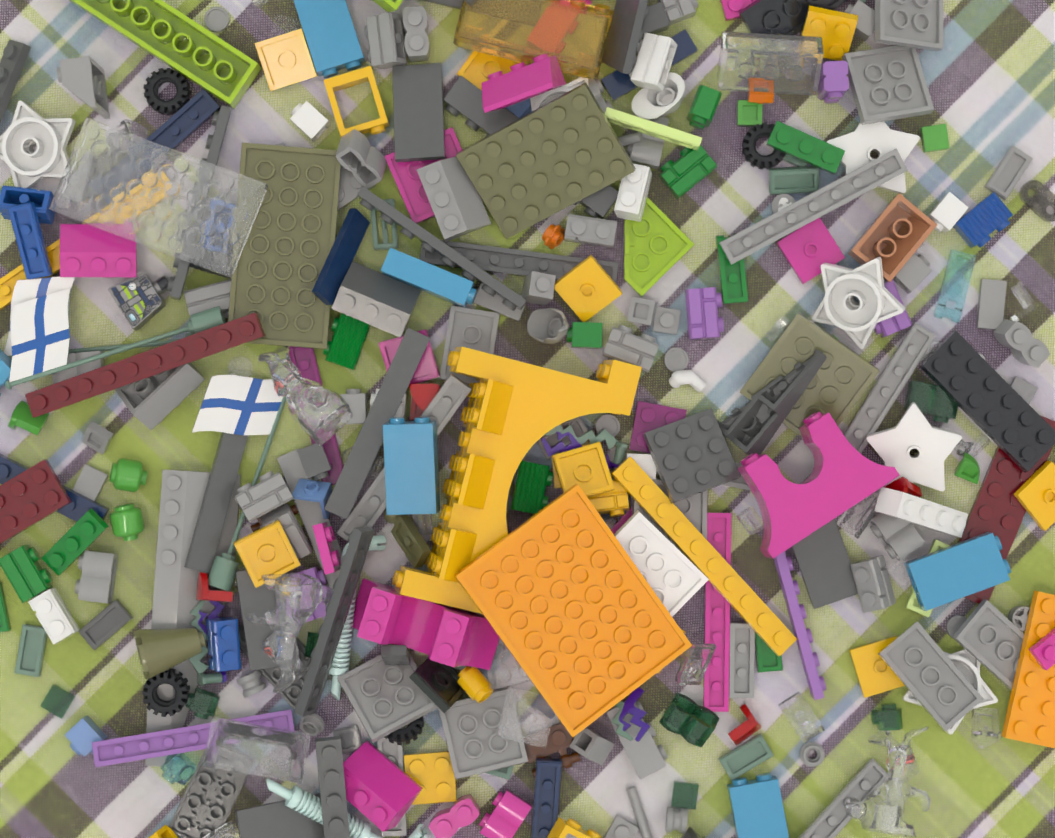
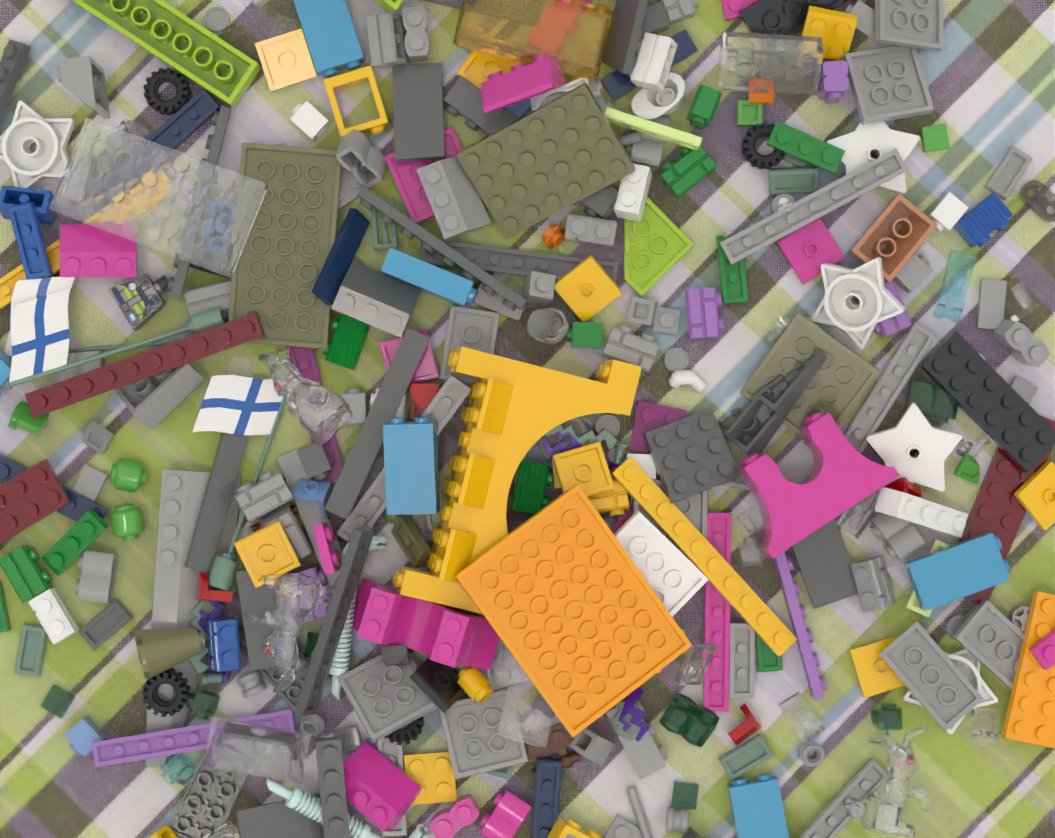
(750, 552): none -> clear plate

